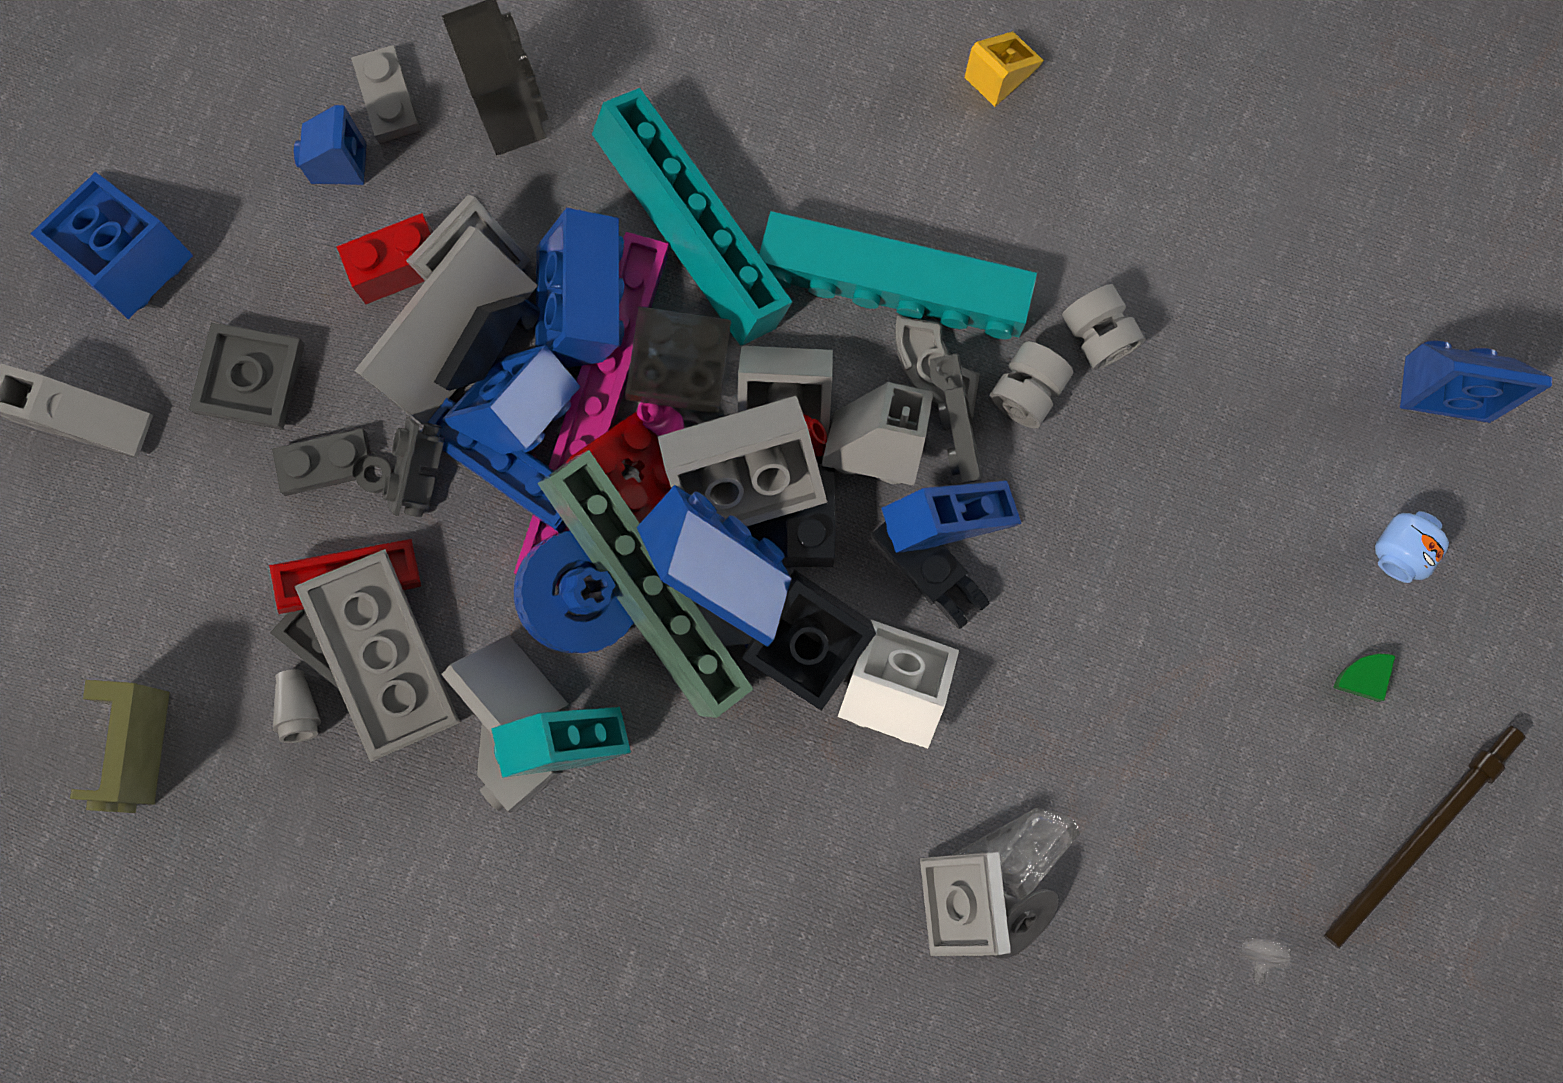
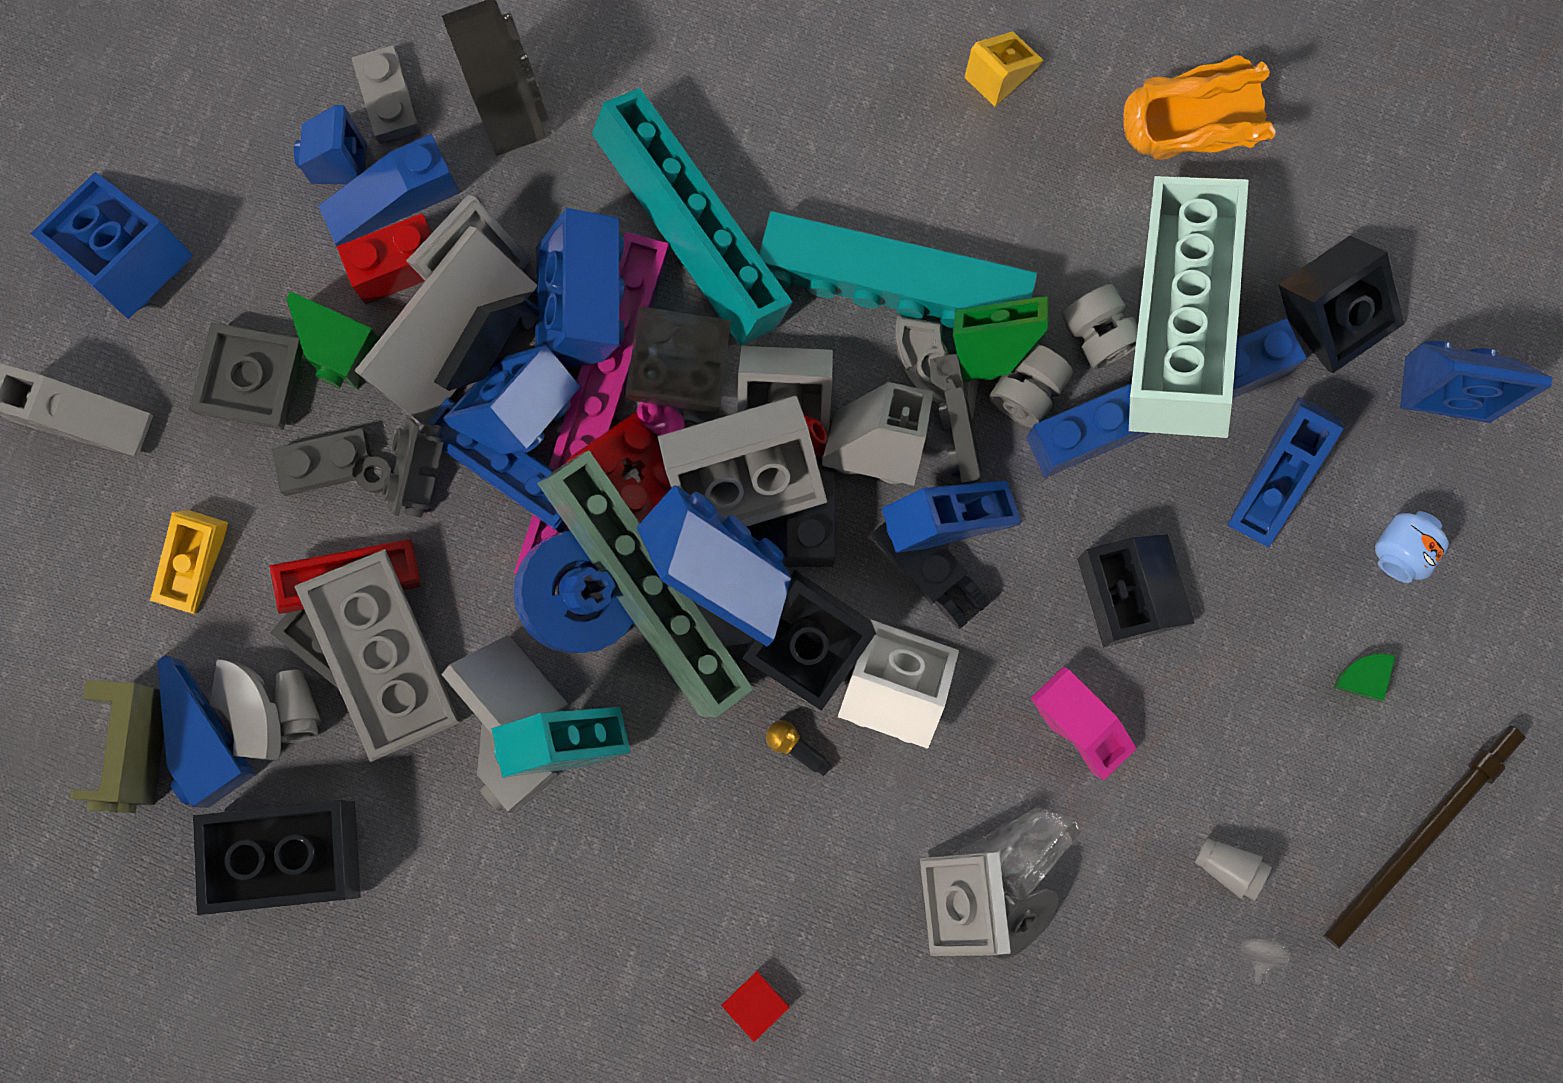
(188, 559): none -> yellow slope
(196, 740): none -> blue slope
(252, 717): none -> light grey tile
(276, 856): none -> black brick
(331, 341): none -> green slope
(389, 191): none -> blue slope
(755, 1006): none -> red tile
(784, 738): none -> piece
(998, 336): none -> green slope
(1085, 721): none -> dark pink slope
(1104, 421): none -> blue brick
(1134, 588): none -> black slope
(1189, 307): none -> light aqua brick
(1199, 110): none -> light orange hair
(1234, 868): none -> light grey cone
(1285, 471): none -> blue slope
(1343, 302): none -> black slope

